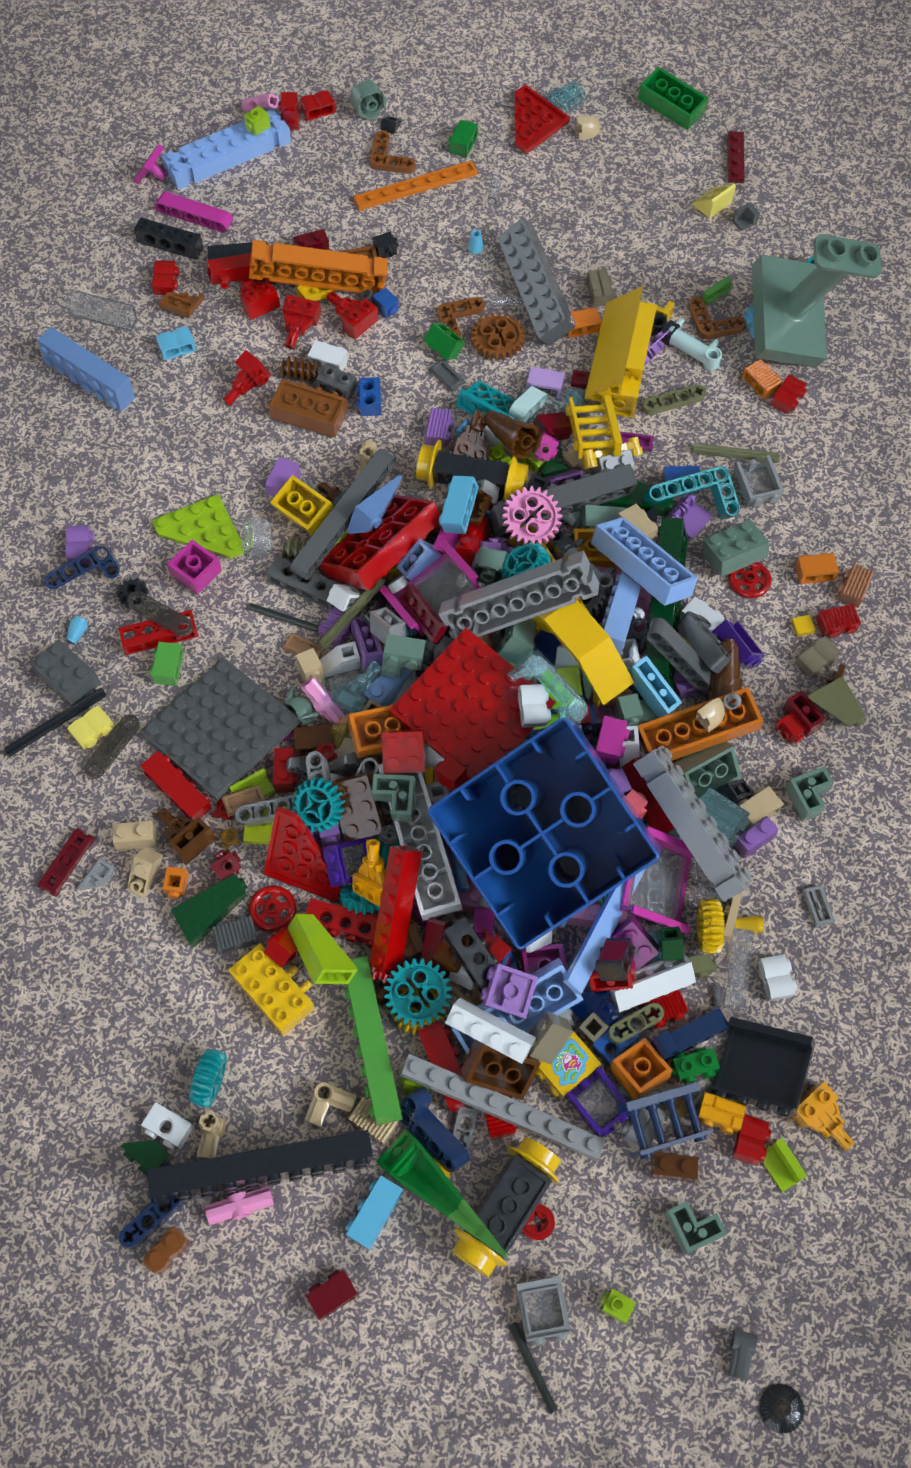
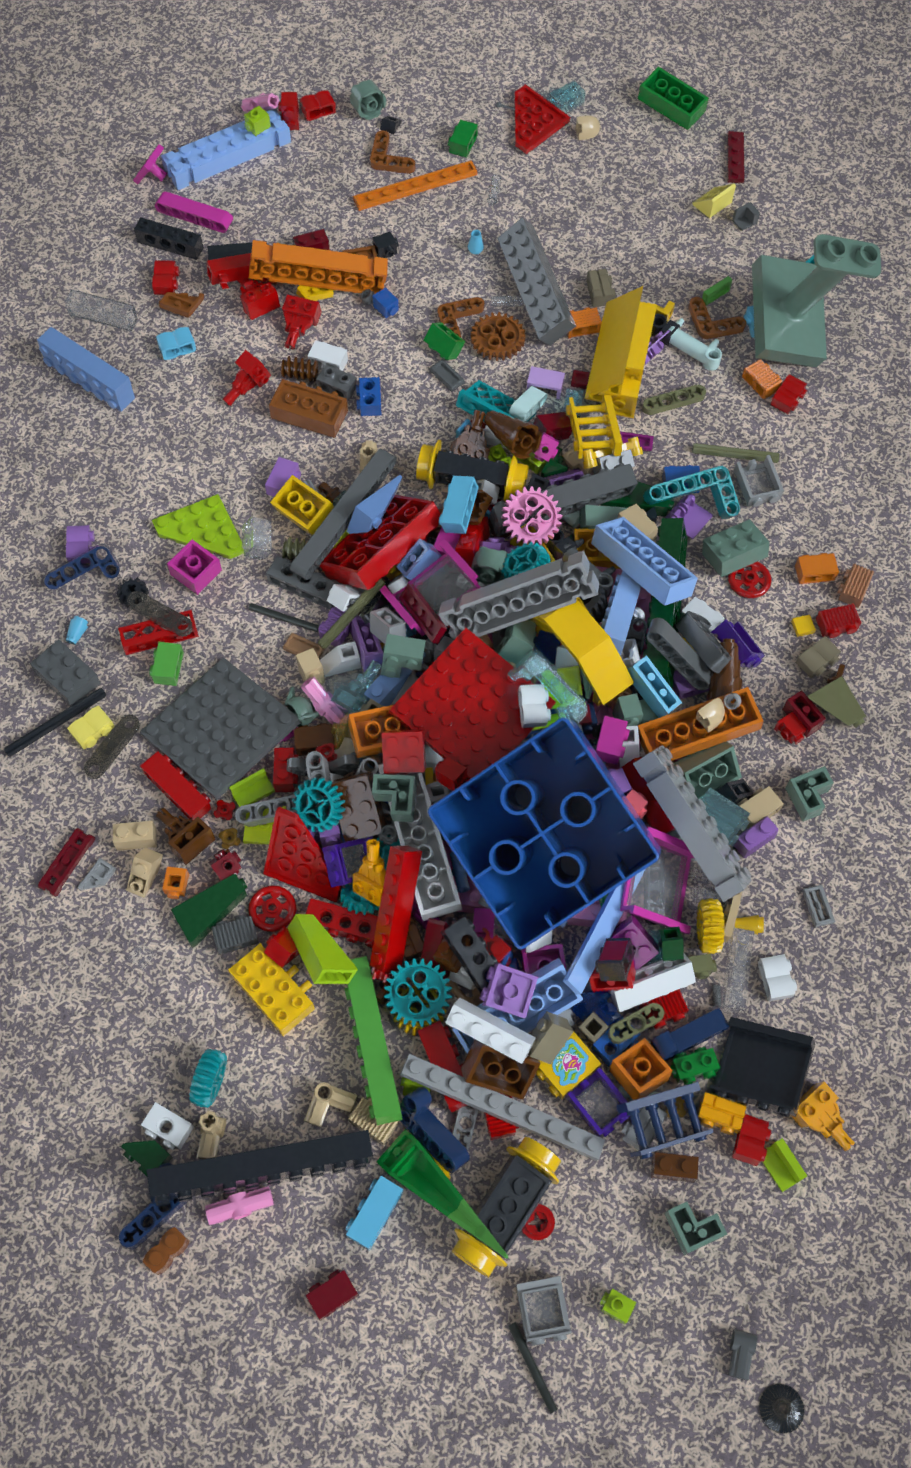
(241, 798): medium nougat tile -> none
(355, 314): red brick -> none
(438, 426): medium lavender brick -> none

